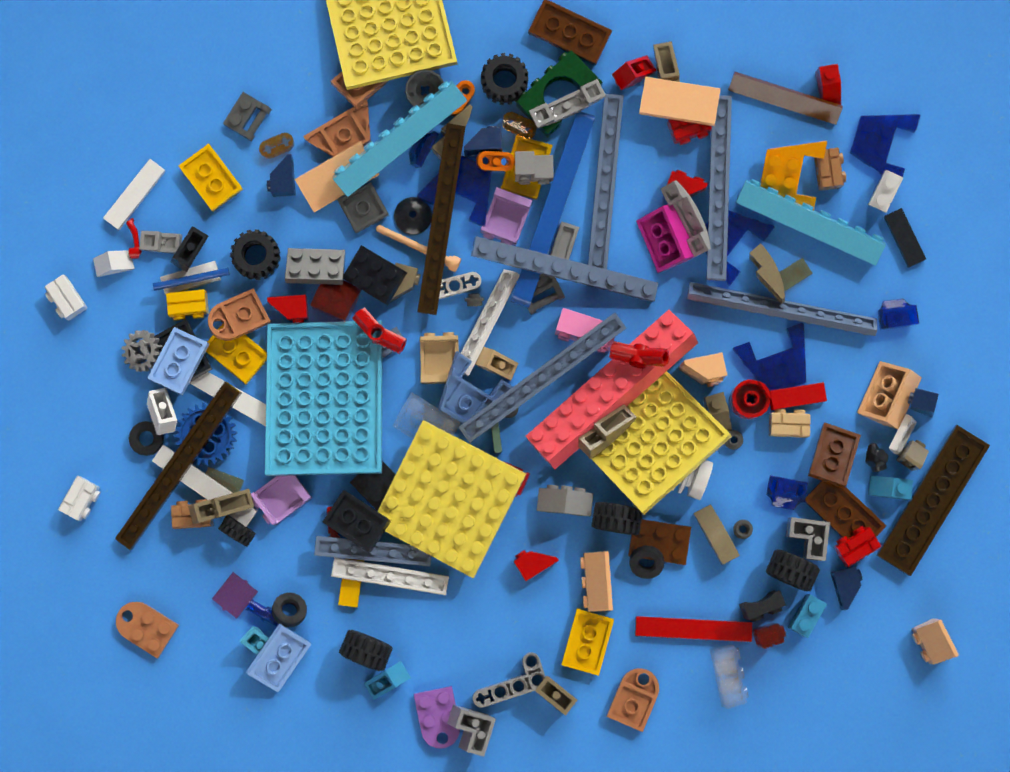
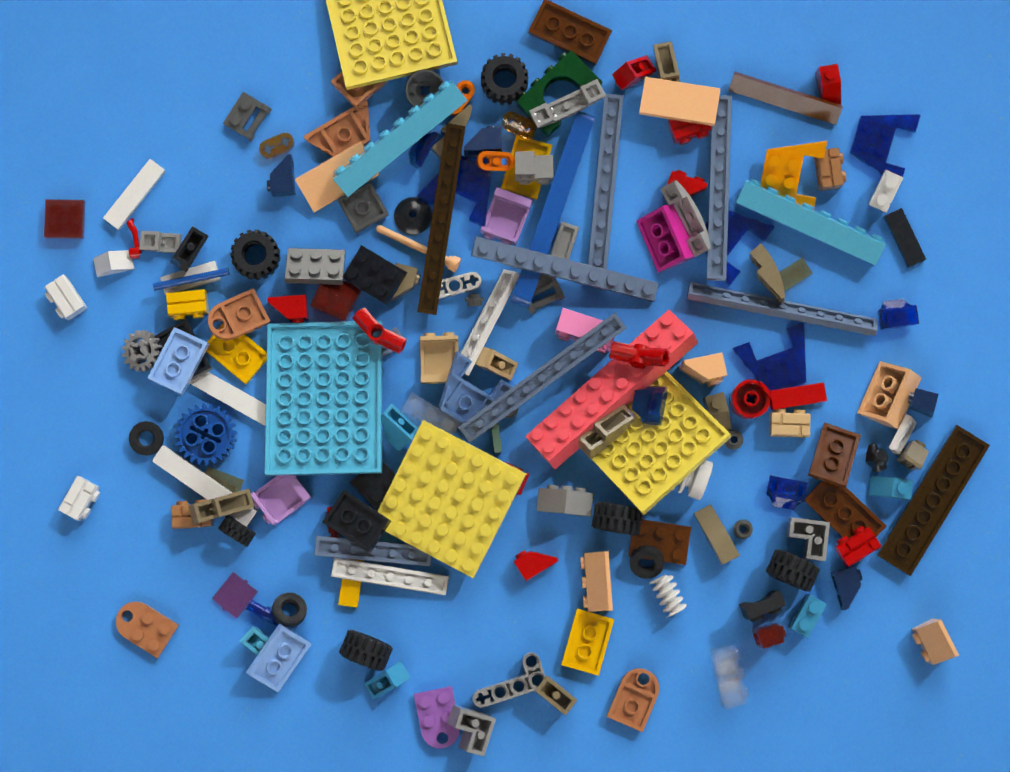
(64, 219): none -> clear red plate
(161, 411): white brick -> none
(178, 465): dark brown plate -> none
(210, 177): yellow plate -> none
(397, 427): none -> dark azure slope
(650, 404): none -> clear blue slope
(668, 594): none -> white piece
(693, 629): red tile -> none

